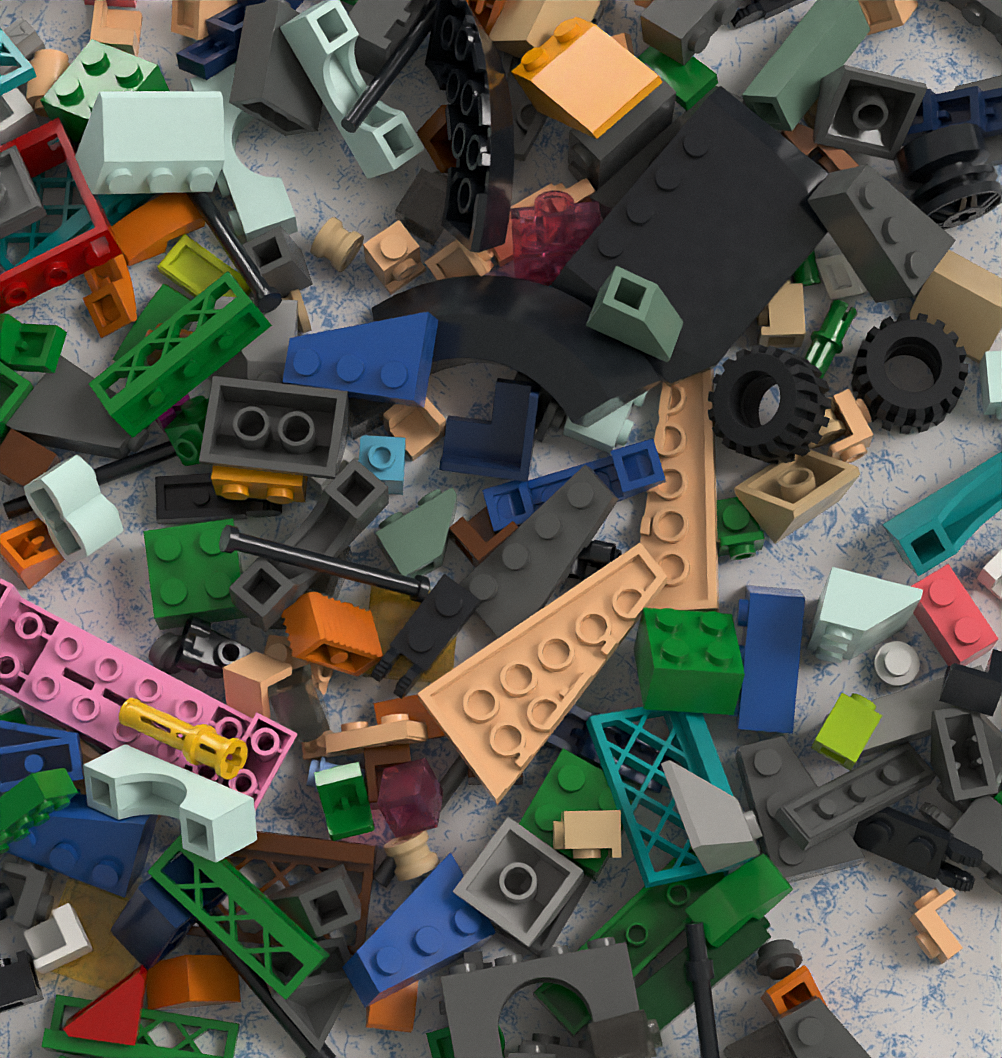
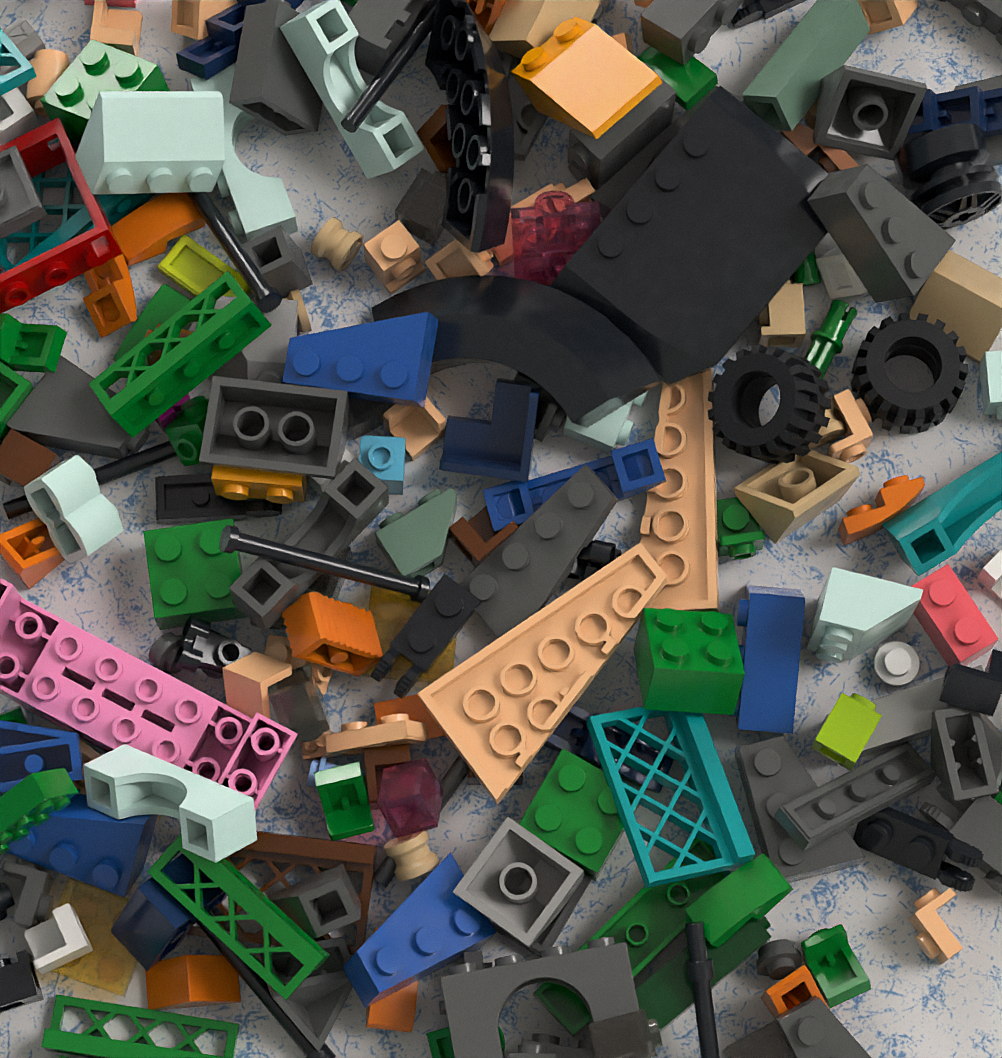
(114, 1013): red slope -> none
(213, 748): yellow pin -> none
(589, 833): tan brick -> none
(636, 314): sand green slope -> none
(712, 820): light grey slope -> none
(834, 965): none -> green bracket
(891, 500): none -> orange slope

